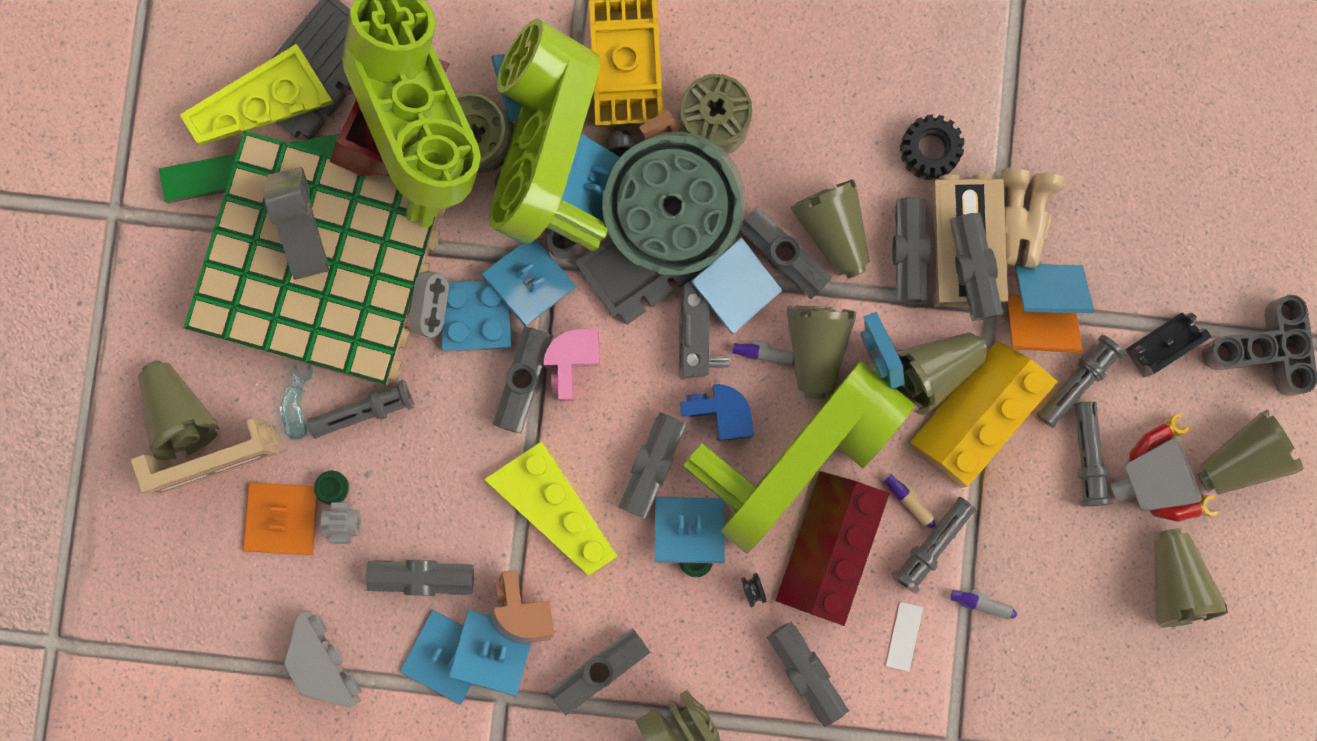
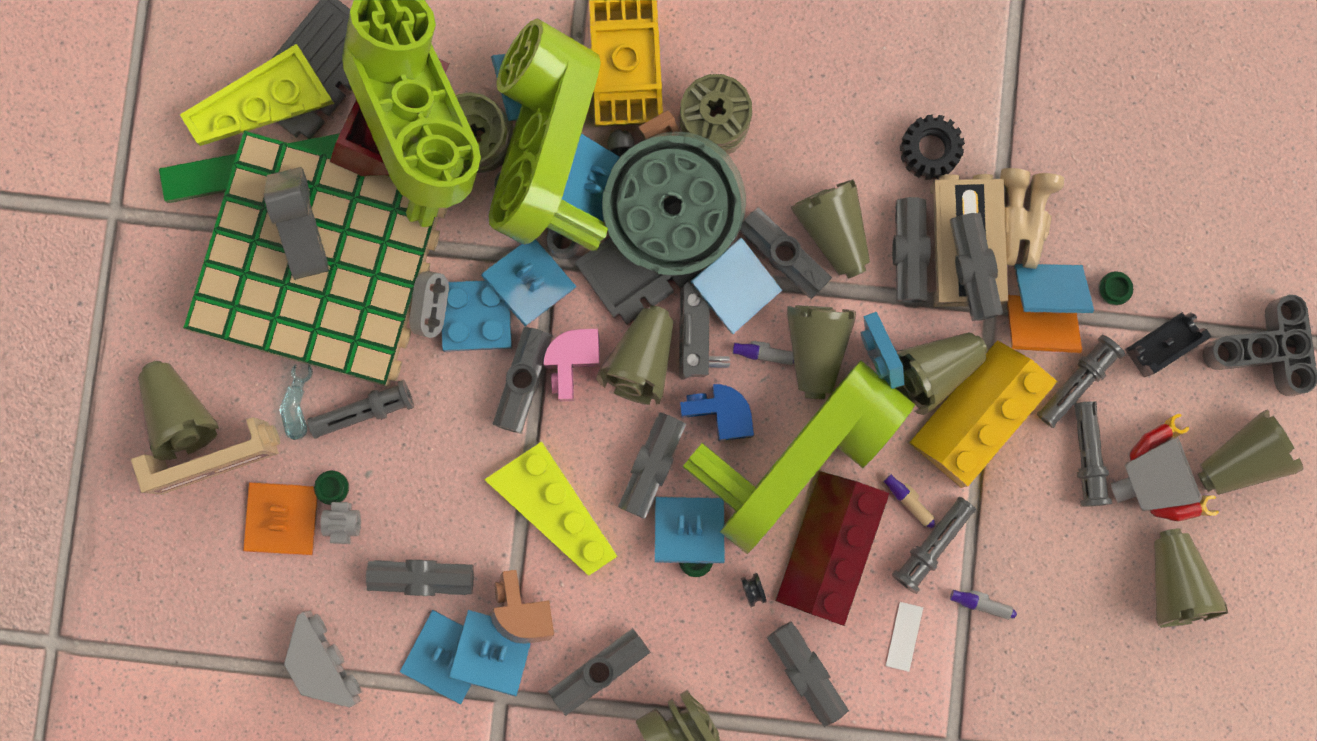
(640, 358): none -> olive cone
(1115, 288): none -> dark green plate

